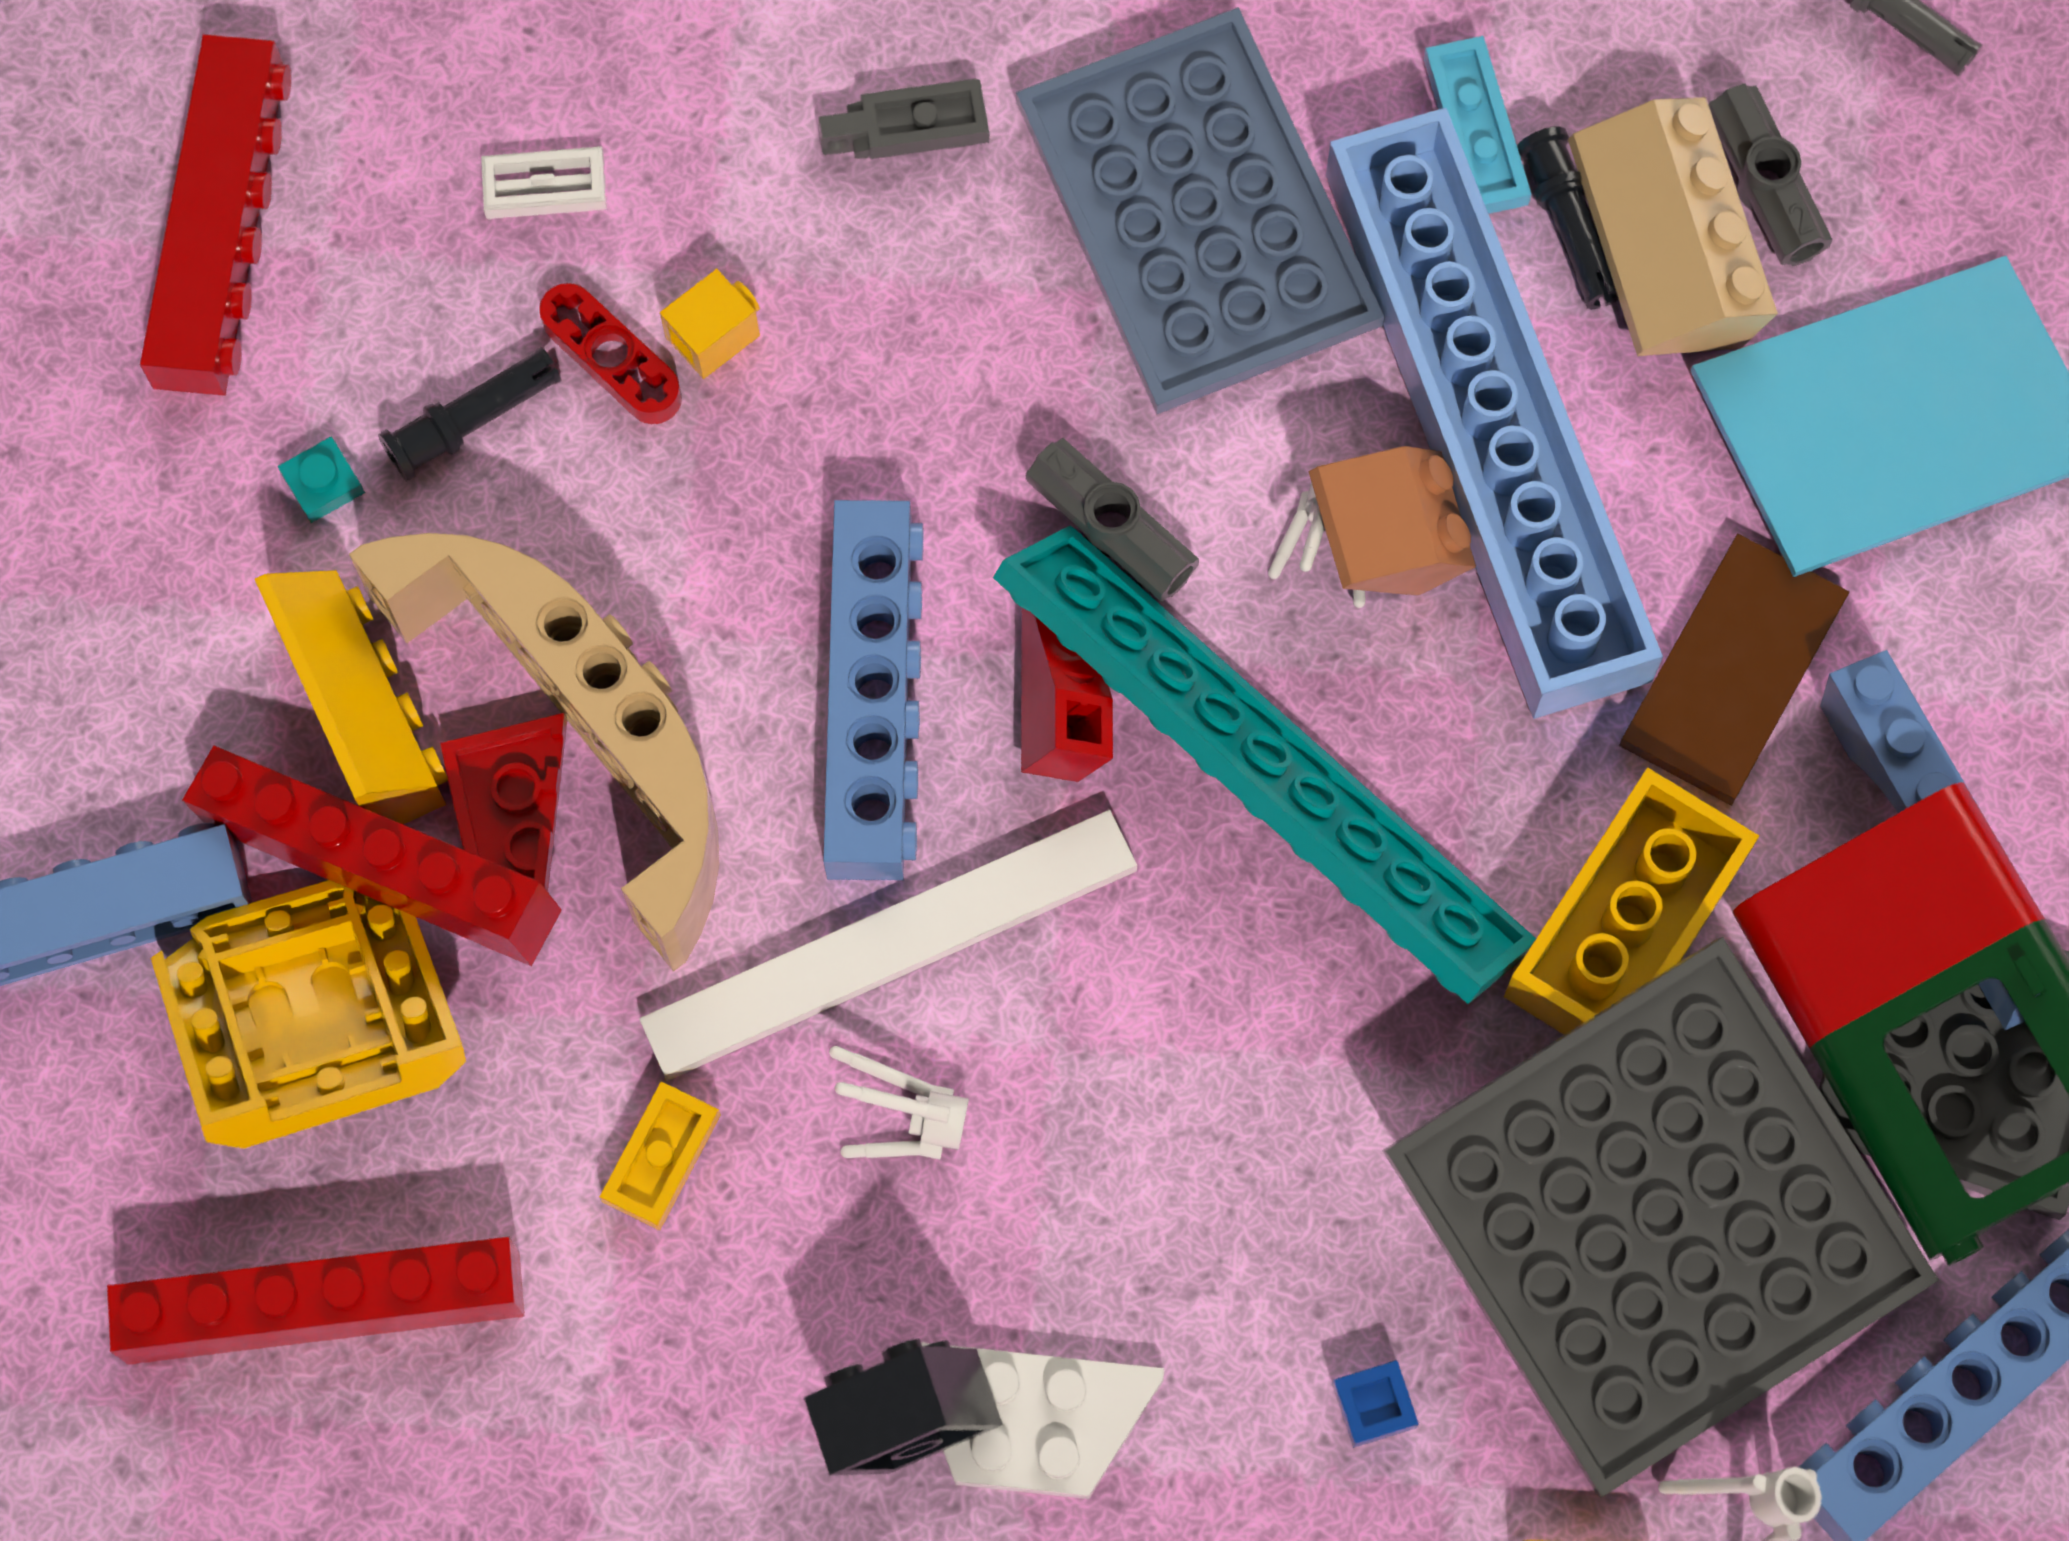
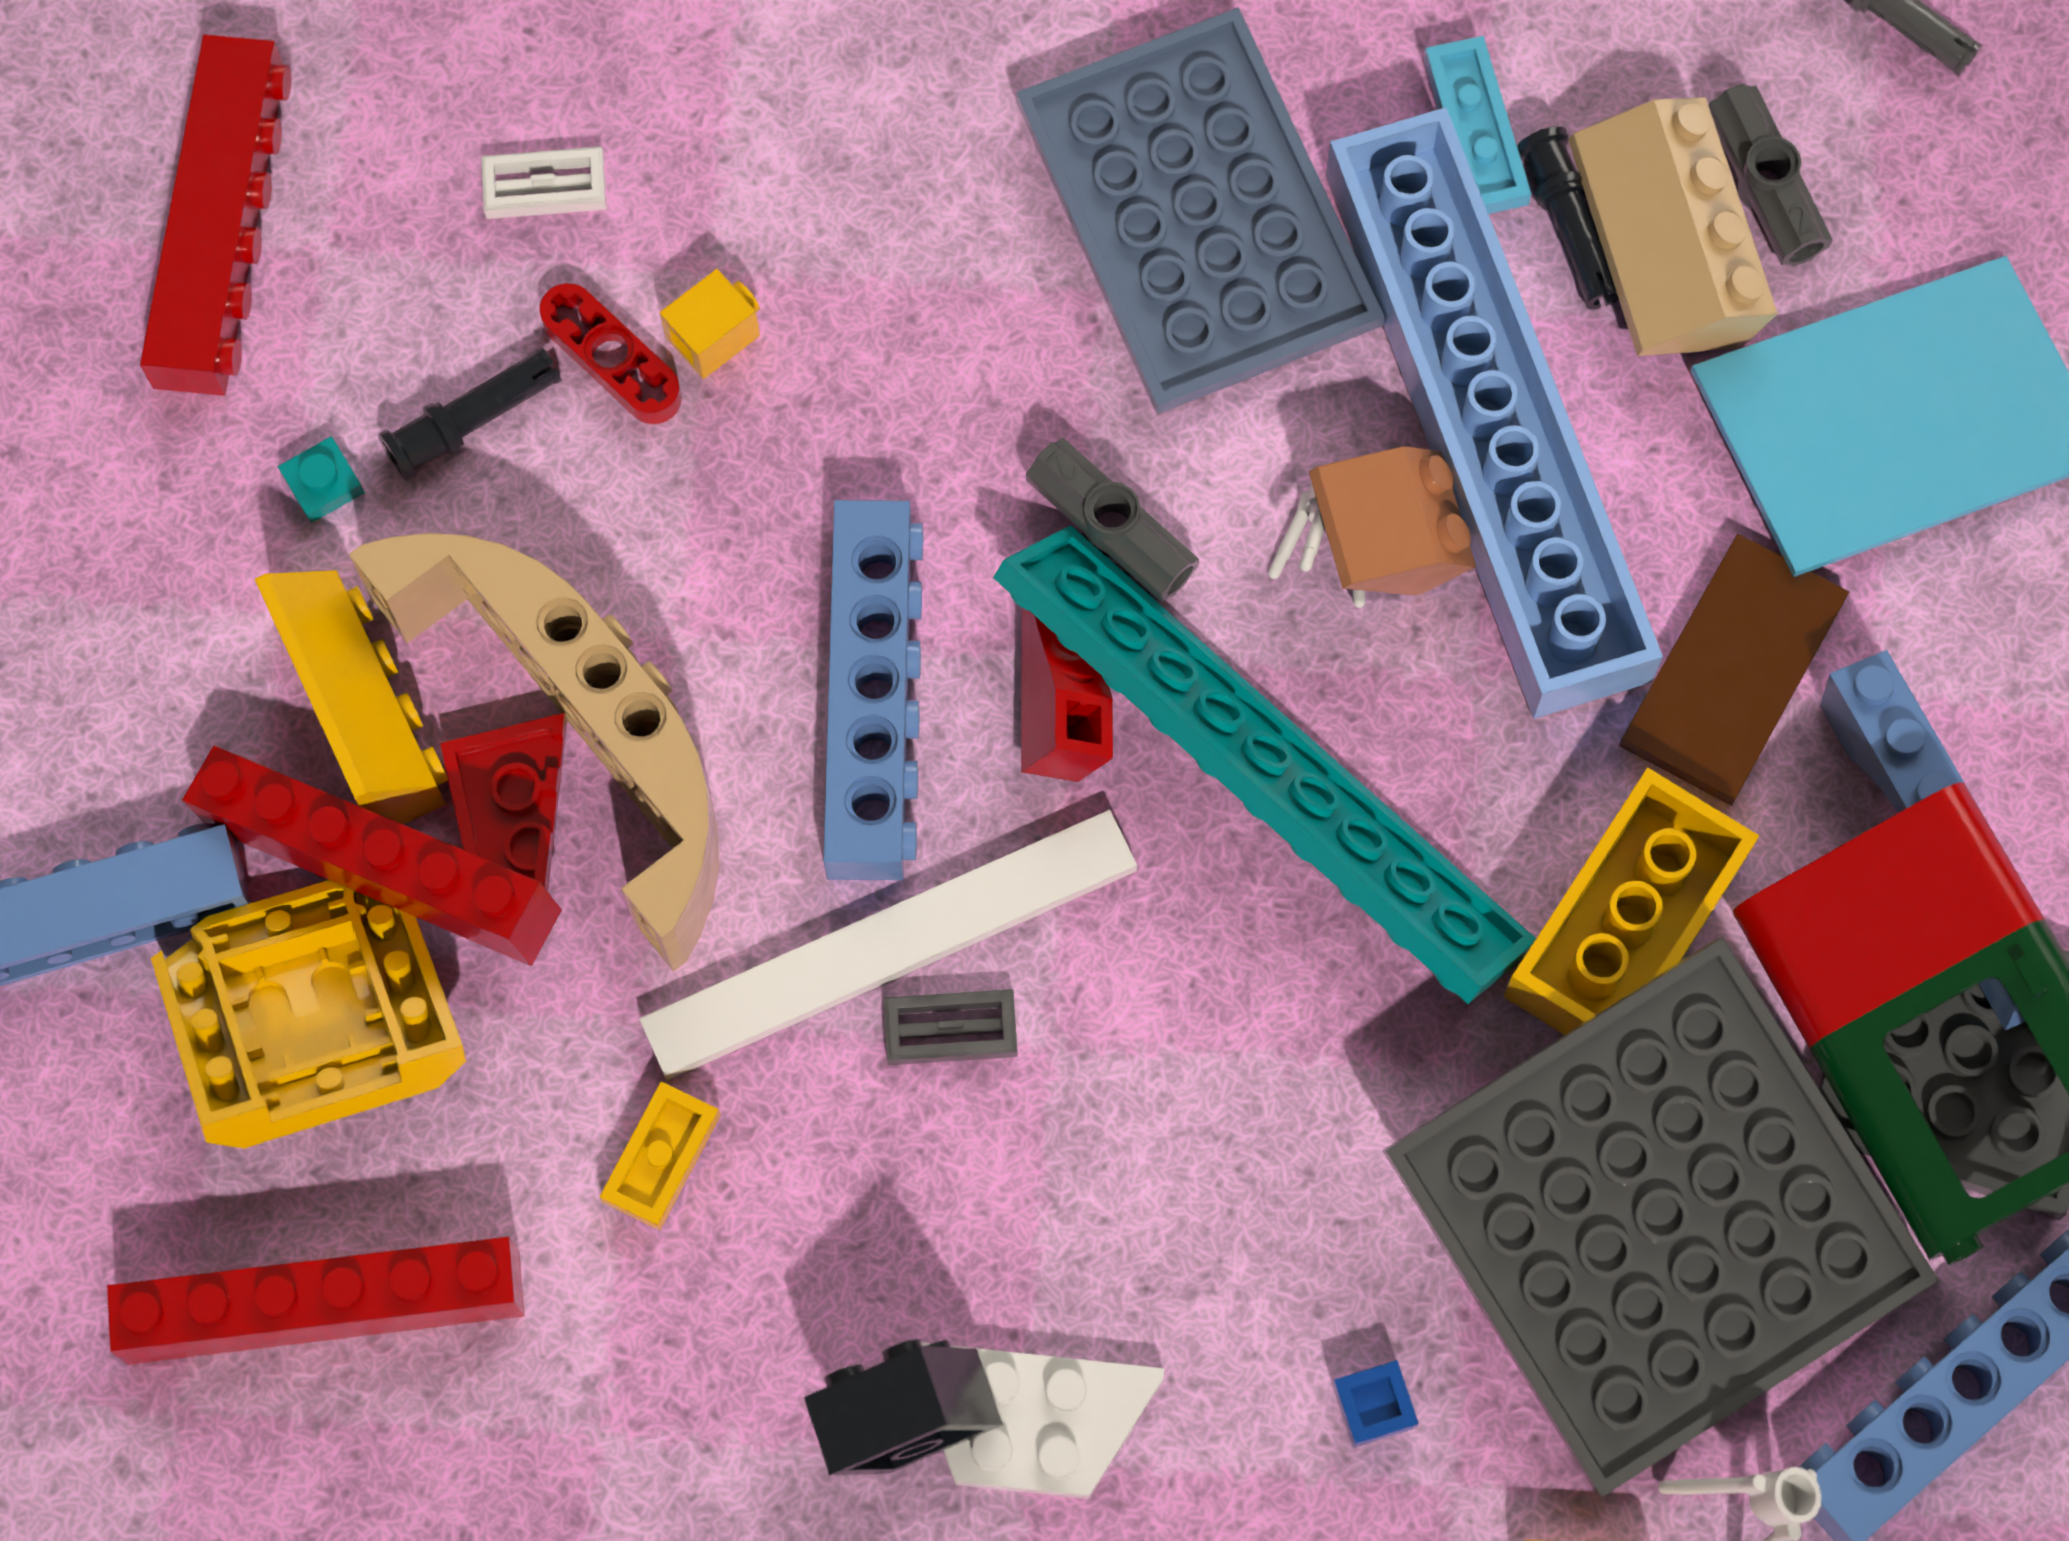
(908, 121): dark grey hinge -> none
(935, 1111): white plant -> none
(950, 1051): none -> flat silver tile

